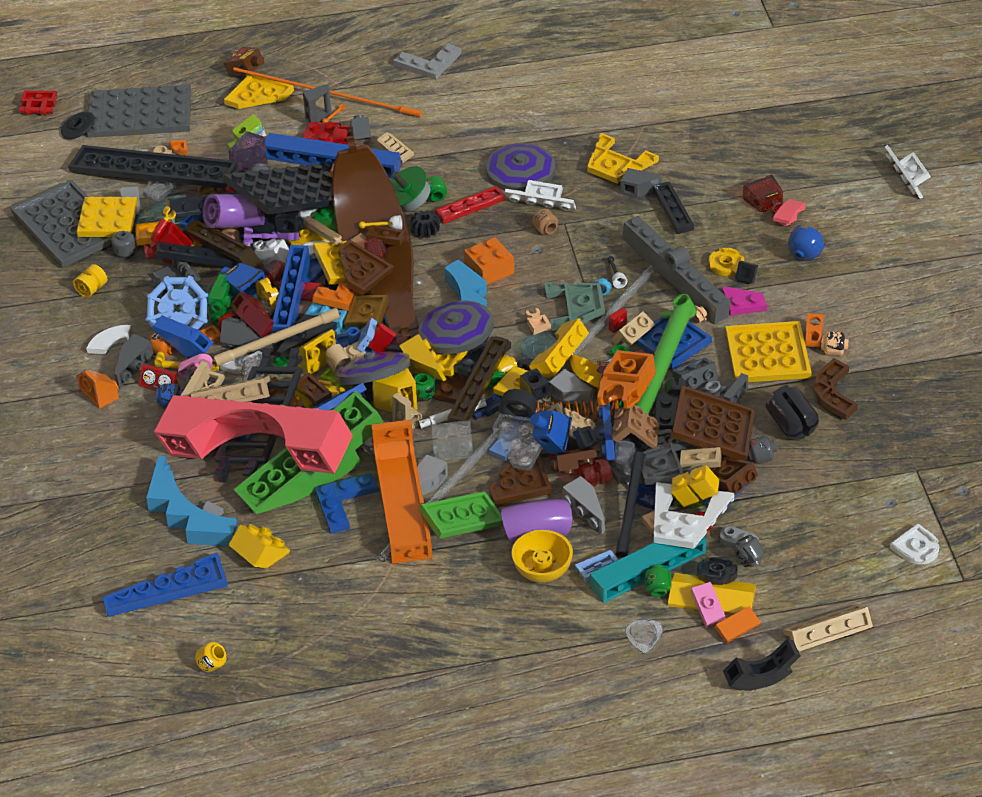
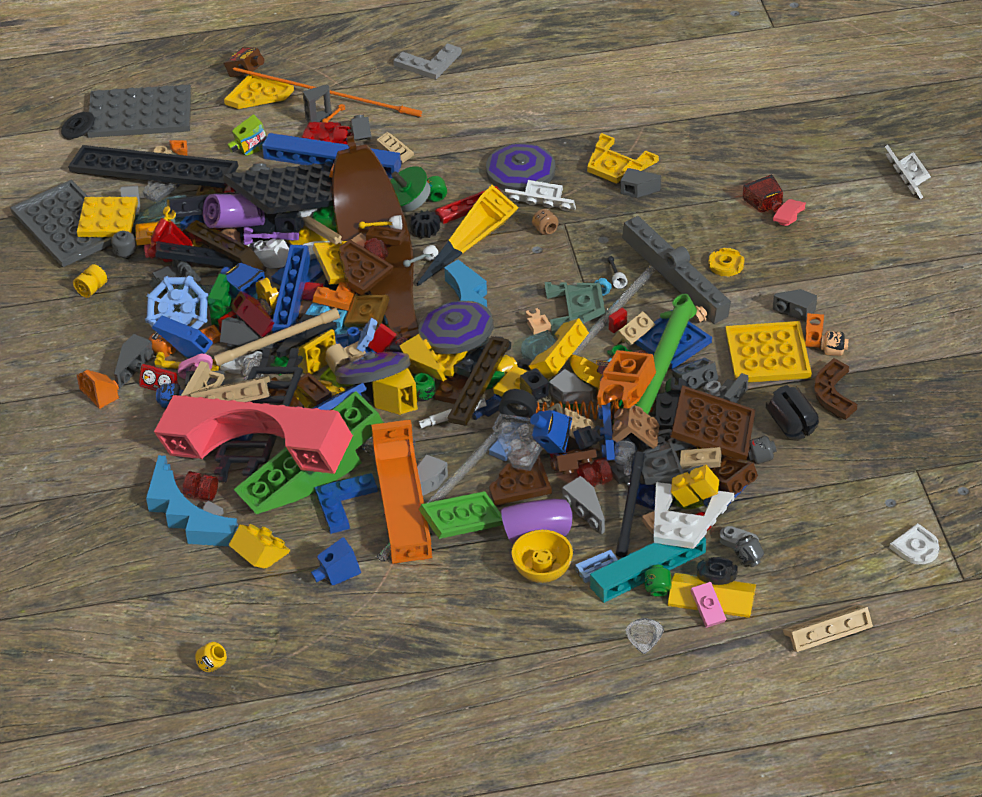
(38, 98): red plate -> none
(109, 338): white tile -> none
(198, 578): blue wing -> none
(201, 486): none -> clear red wheel
(248, 151): clear purple slope -> none
(274, 272): clear red head -> none
(337, 563): none -> blue torso
(403, 411): tan plate -> none
(431, 249): none -> hinge
(452, 440): clear hinge -> none
(485, 217): none -> yellow plate
(490, 260): orange brick -> none
(673, 207): black plate -> none
(737, 624): orange tile -> none
(744, 301): dark pink wing -> none
(746, 272): black tile -> none
(764, 672): black arch -> none
(795, 303): none -> dark grey slope
(805, 243): blue cylinder -> none

